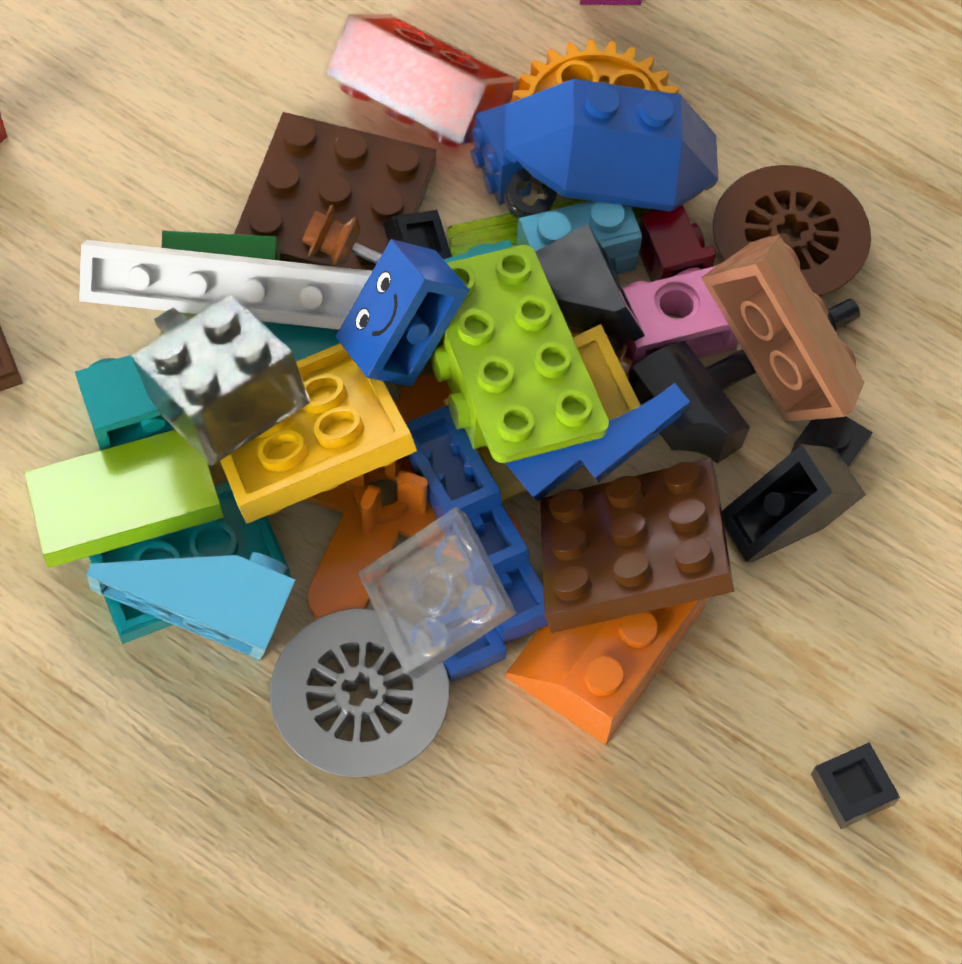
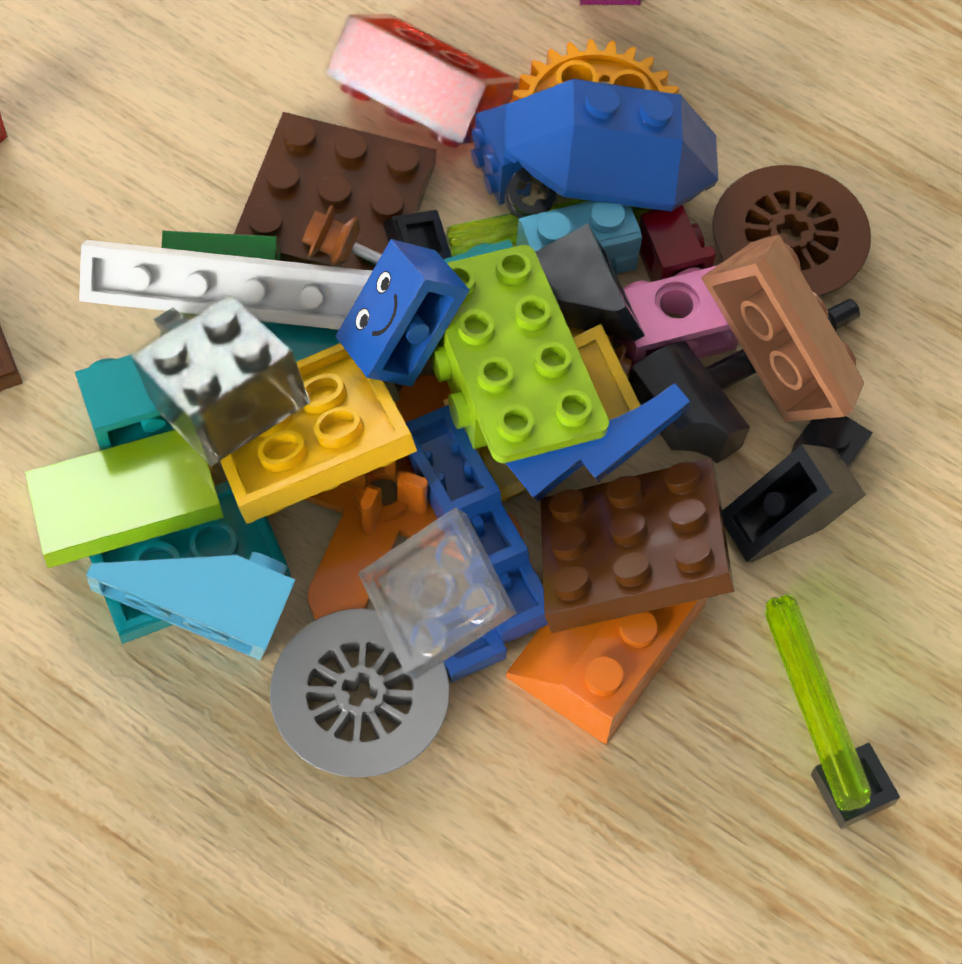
(817, 704): none -> clear neon green axle

